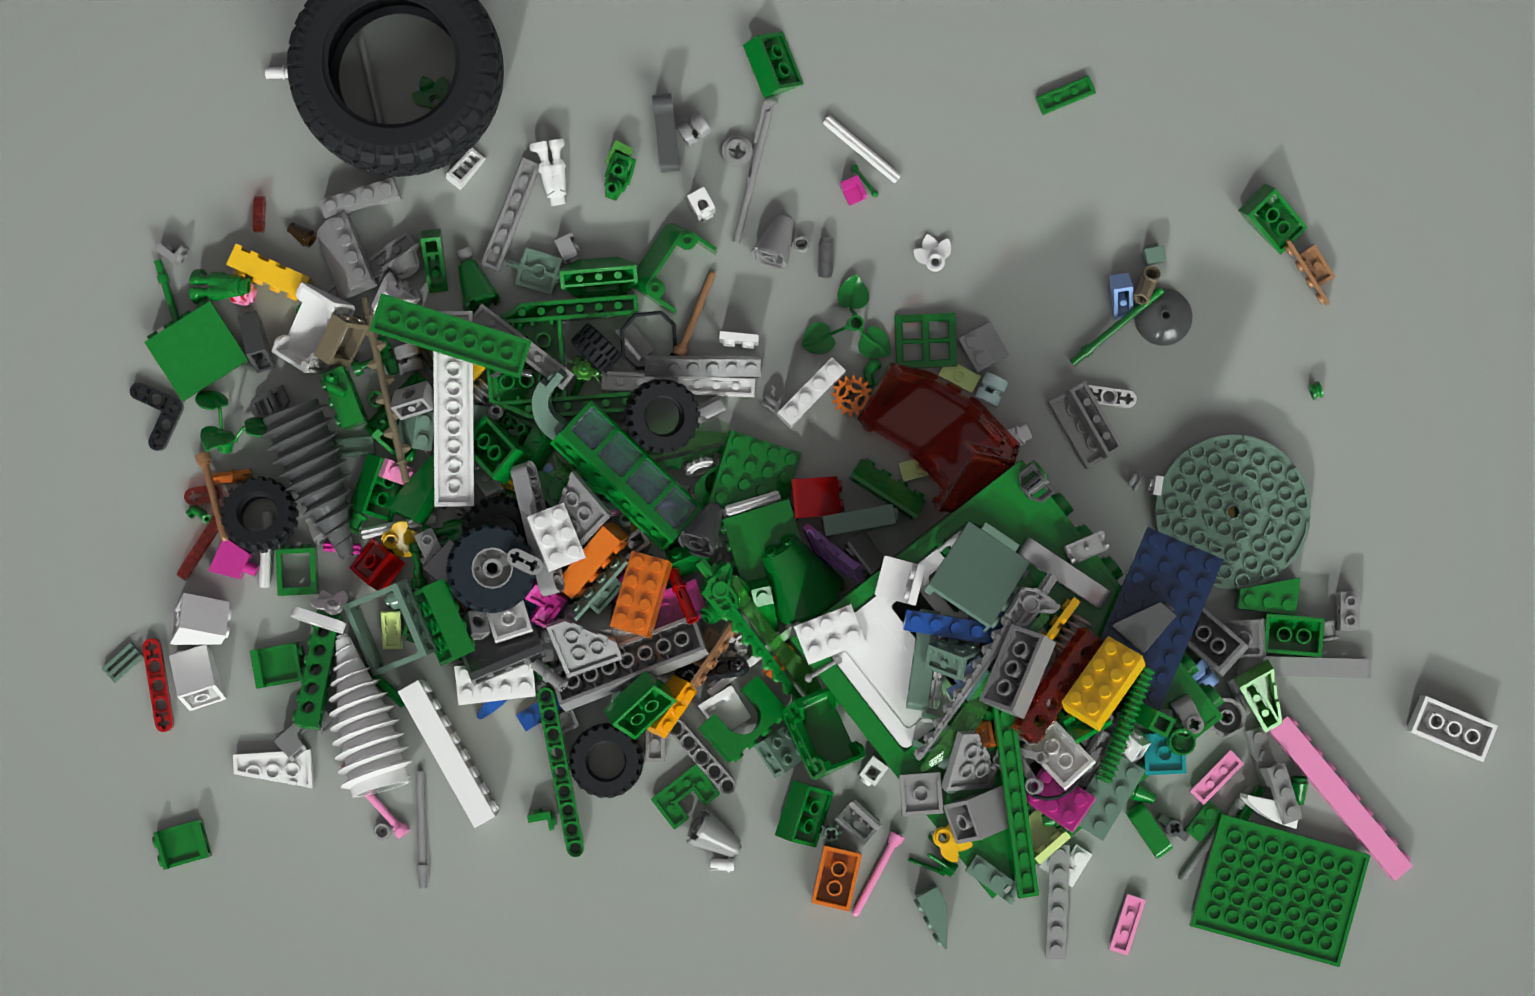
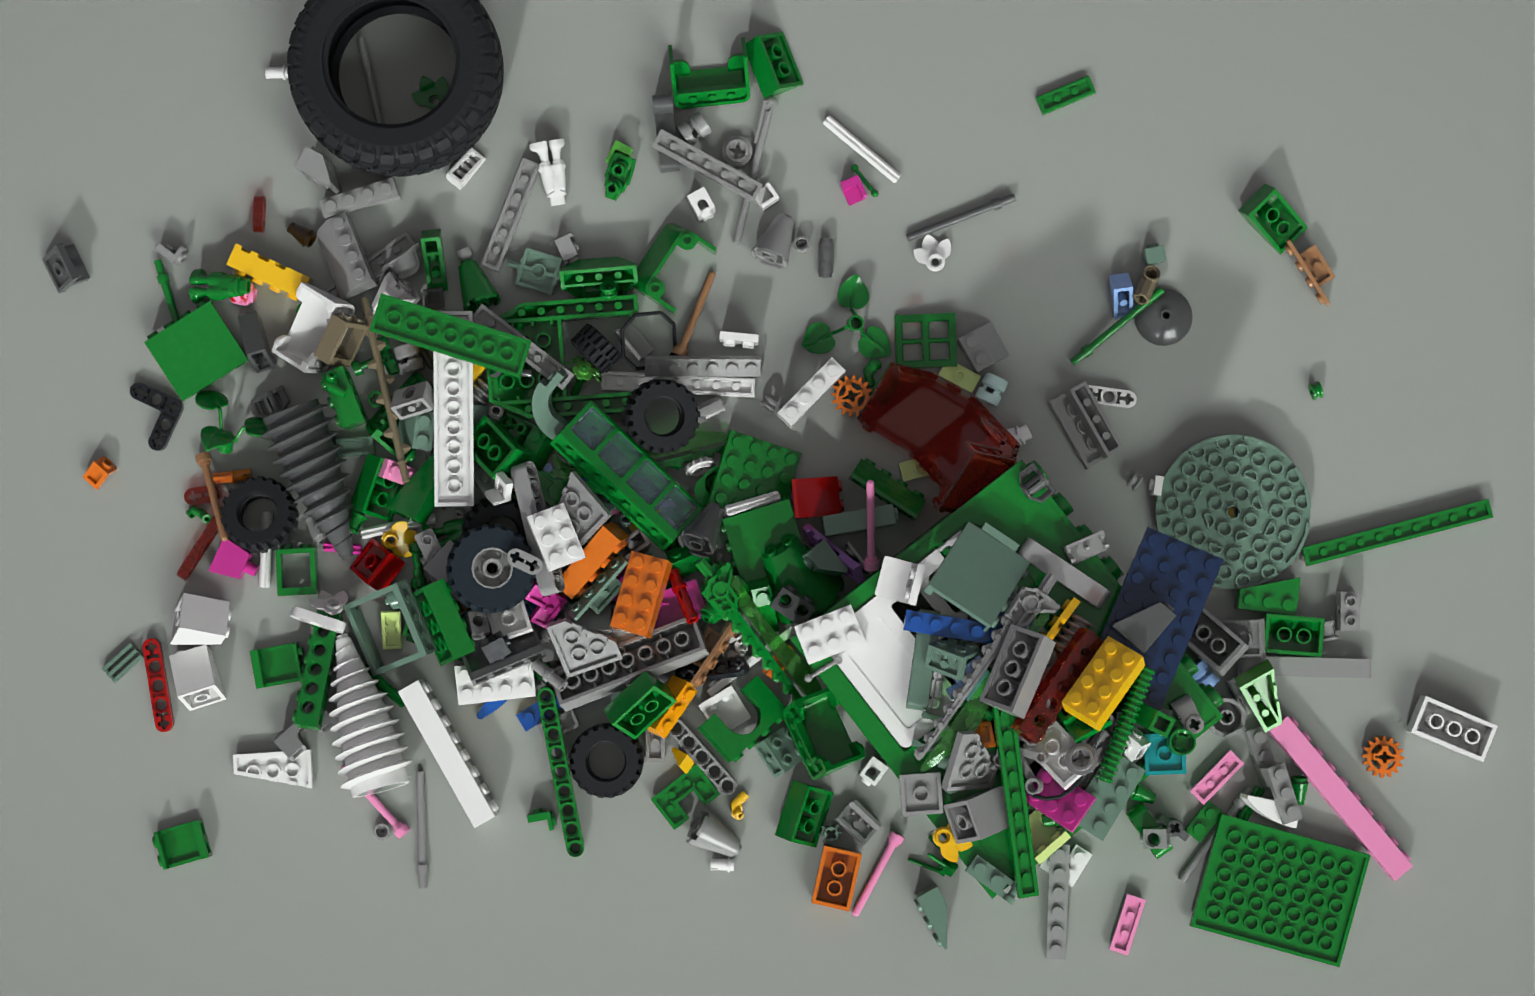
(65, 266): none -> dark grey bracket
(99, 472): none -> orange bracket
(318, 169): none -> light grey slope
(434, 297): none -> dark grey tile
(496, 647): none -> black brick
(502, 490): none -> white bracket
(608, 290): none -> green bush
(682, 759): none -> yellow slope
(707, 165): none -> light grey plate
(710, 85): none -> green windscreen
(736, 805): none -> yellow arm
(767, 196): none -> white panel
(789, 609): none -> dark grey brick
(824, 560): none -> sand green slope
(871, 562): none -> bright pink piece
(995, 204): none -> dark grey bar
(1073, 755): none -> light grey gear
(1162, 832): none -> light grey brick
(1382, 764): none -> orange gear
(1397, 532): none -> green plate

